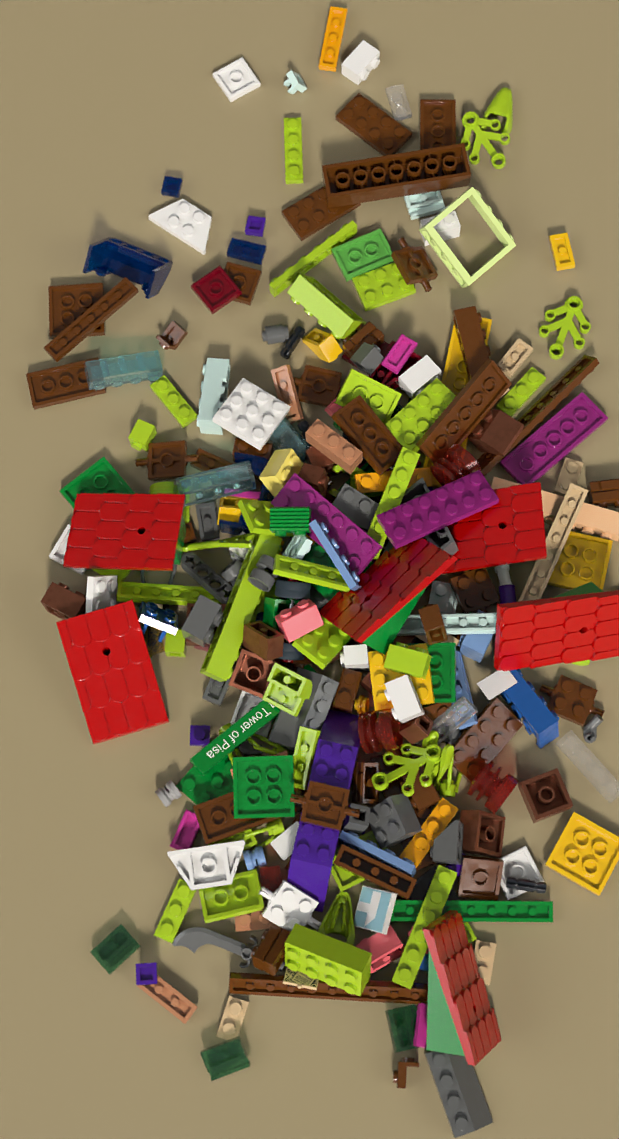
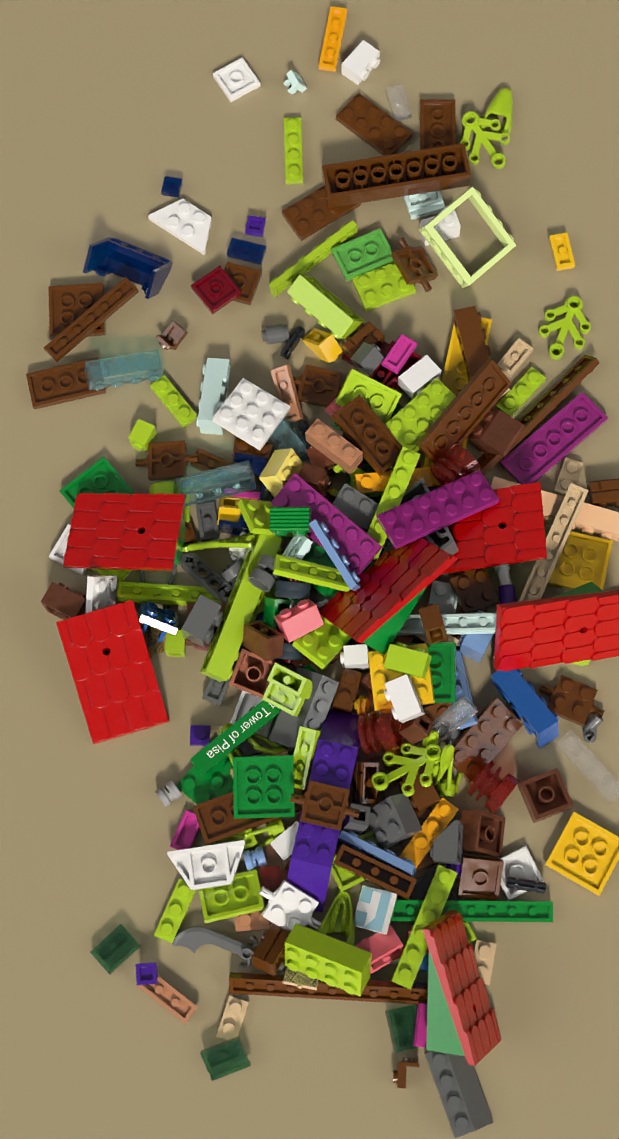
(496, 683): white sticker -> none

